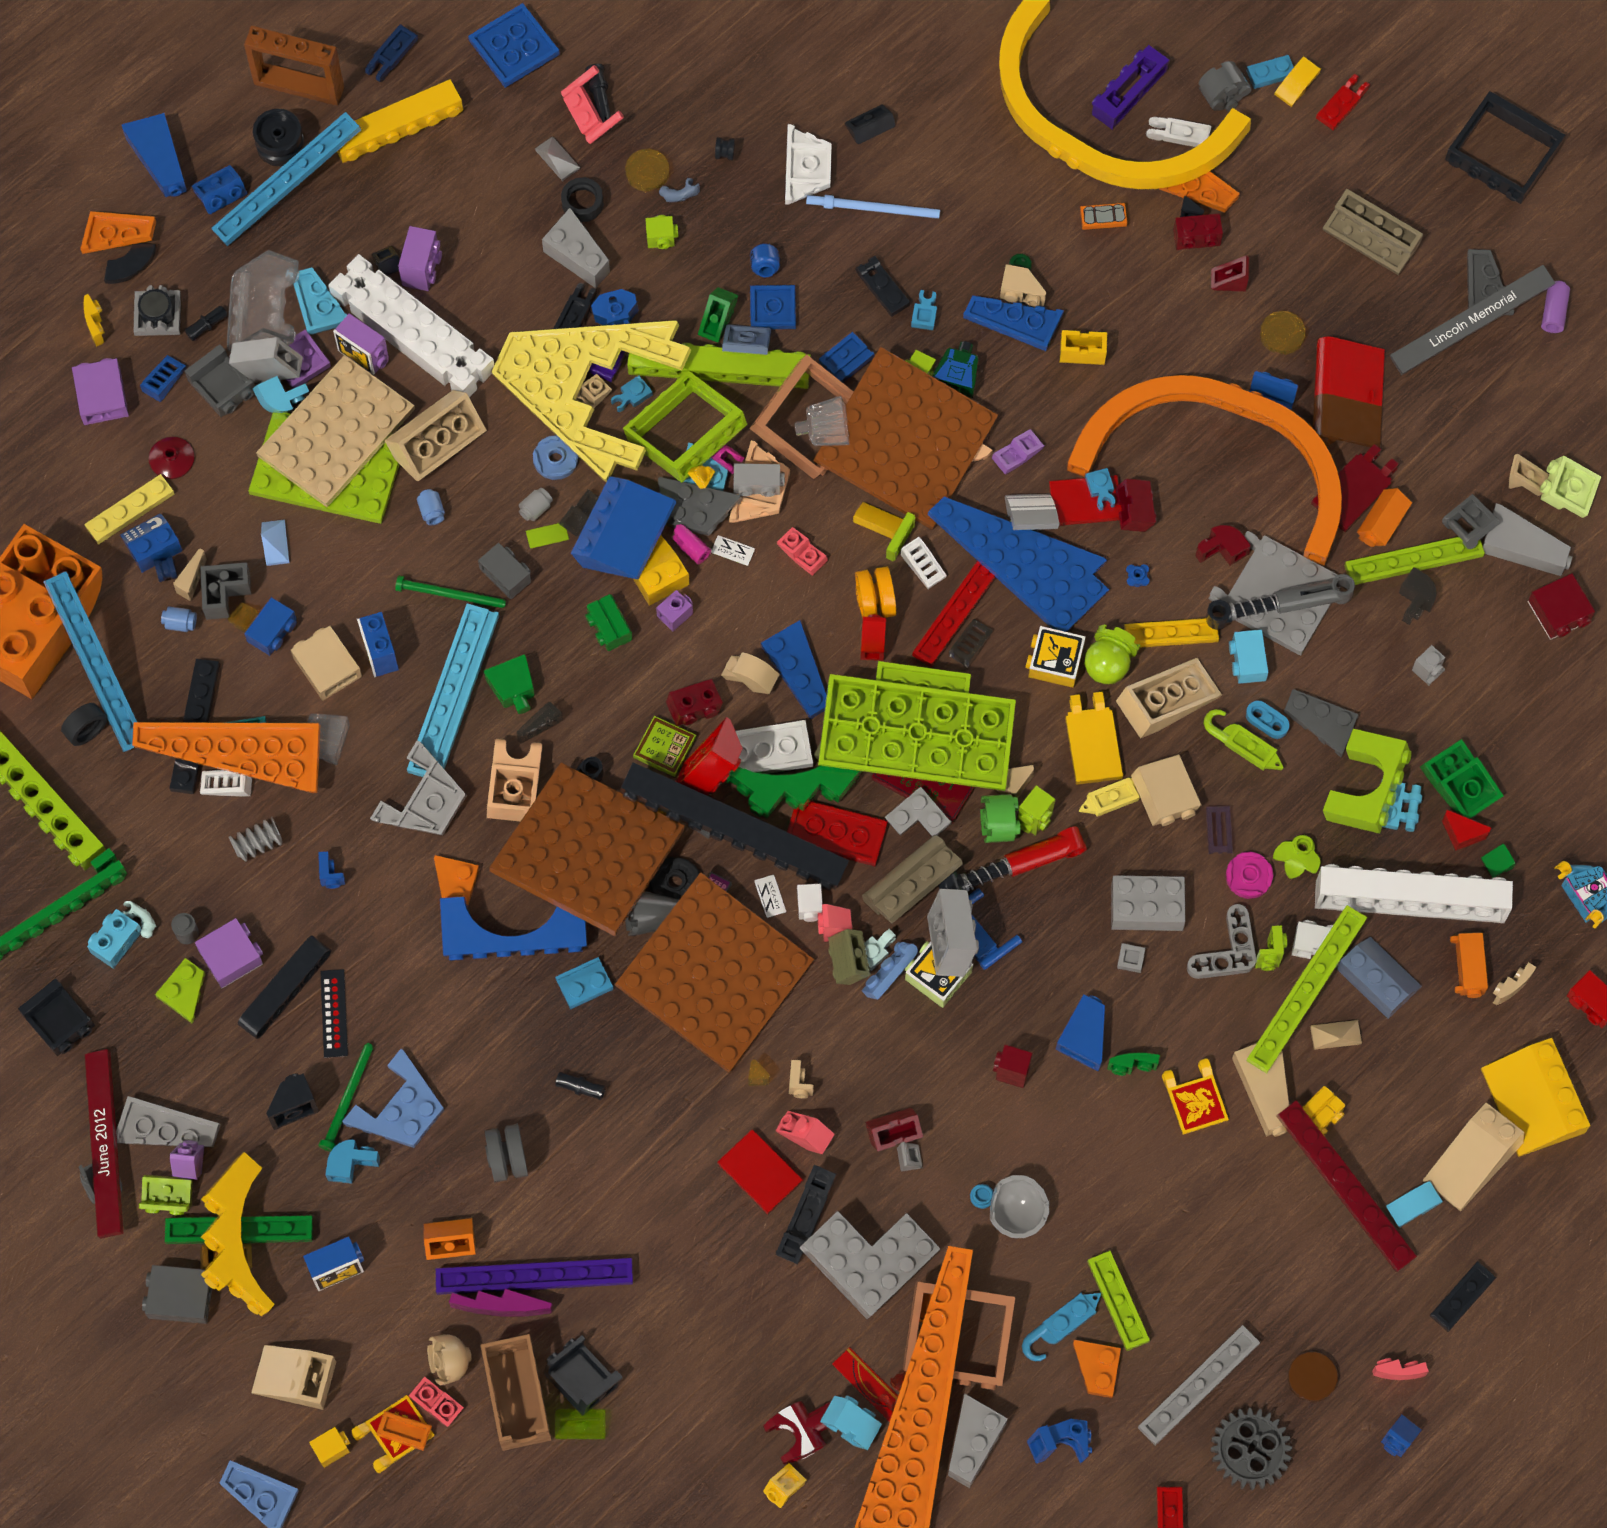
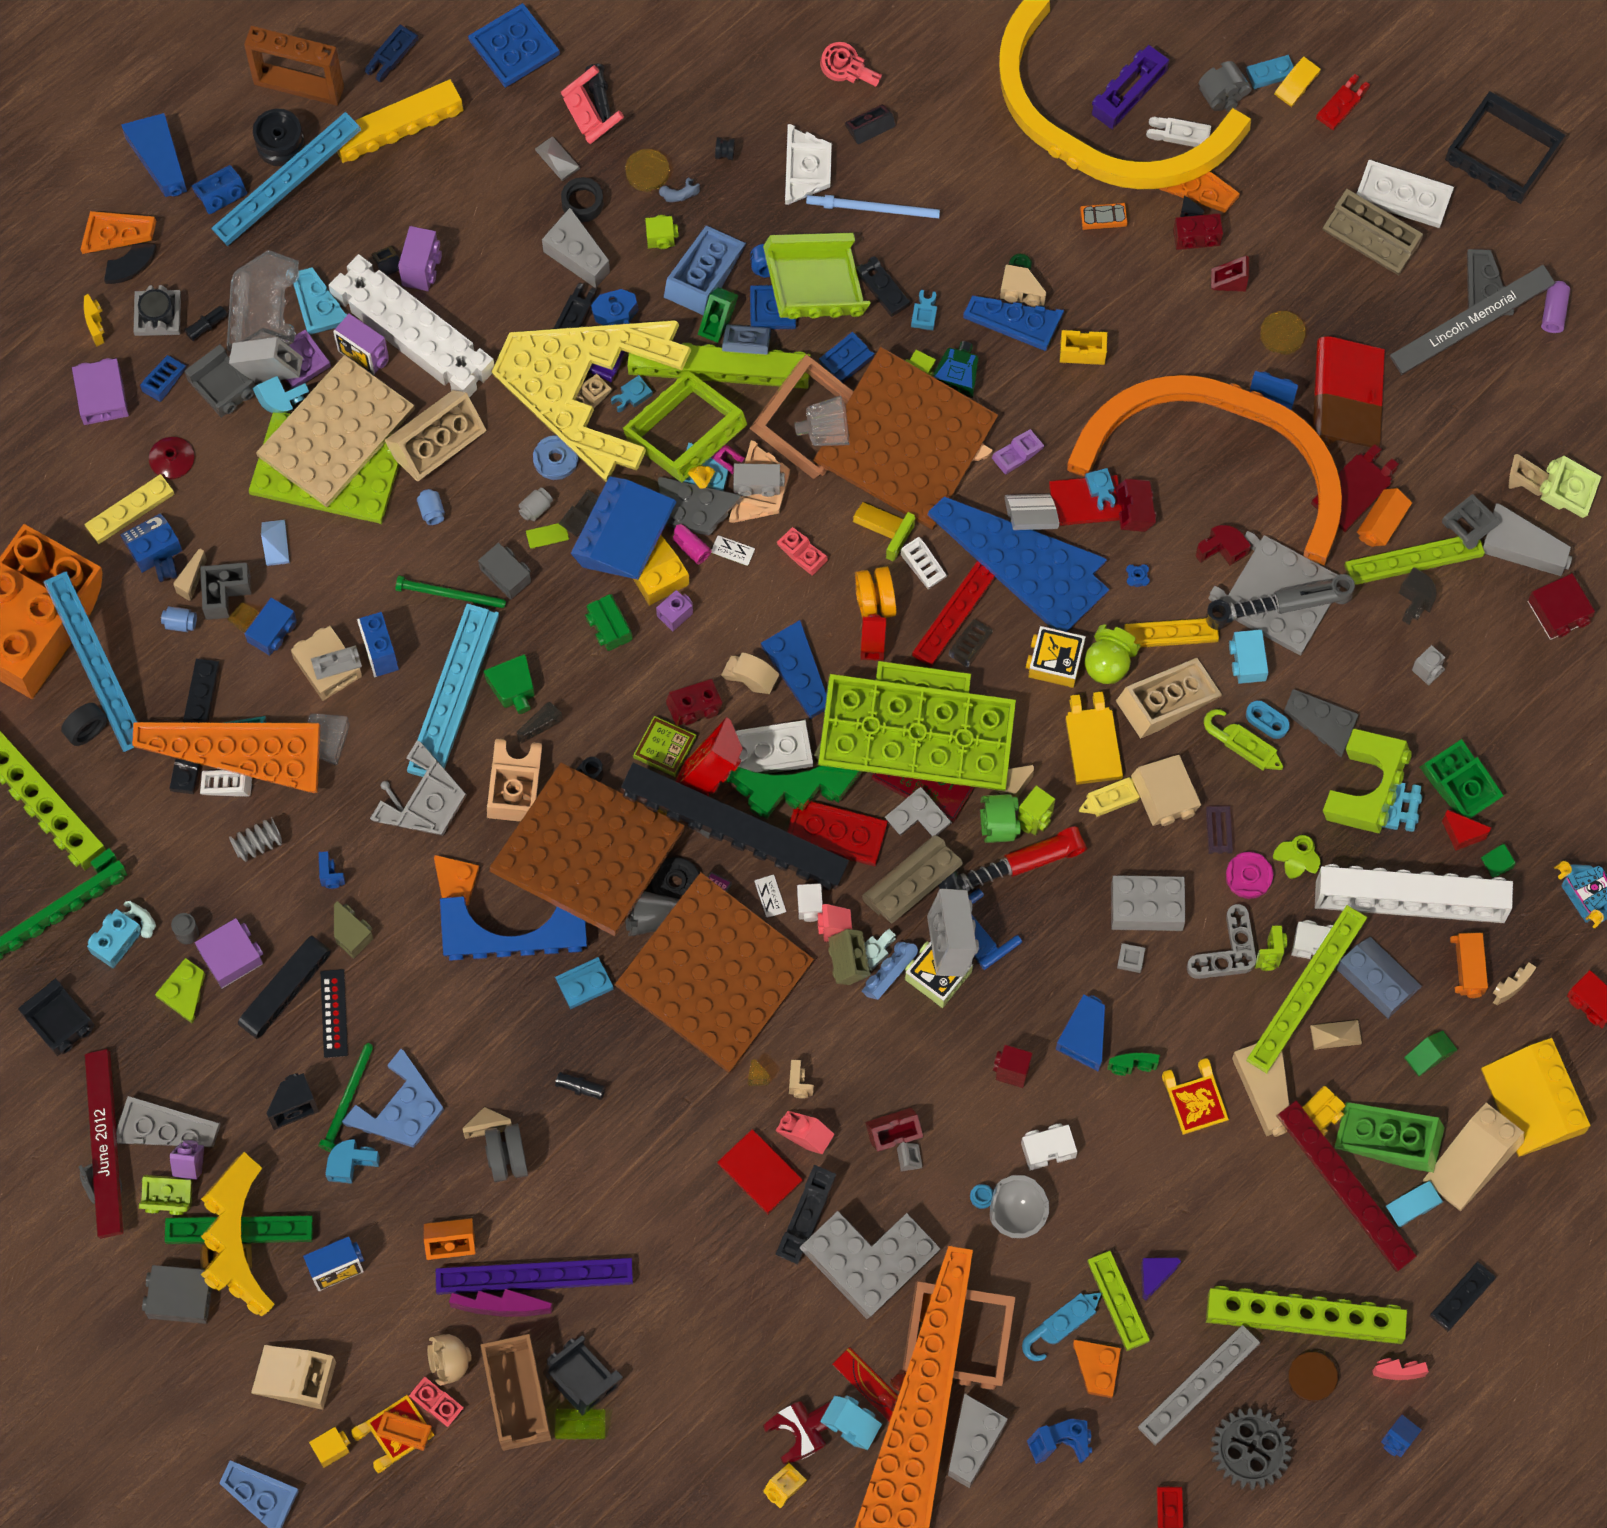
(336, 662): none -> light grey hinge
(349, 931): none -> olive slope
(385, 786): none -> light grey hinge
(485, 1120): none -> tan slope
(703, 269): none -> medium blue slope
(814, 275): none -> lime panel
(846, 64): none -> coral pin
(1048, 1145): none -> white brick
(1155, 1273): none -> dark purple slope
(1293, 1322): none -> lime brick
(1391, 1136): none -> bright green slope
(1405, 193): none -> white plate
(1430, 1053): none -> green slope

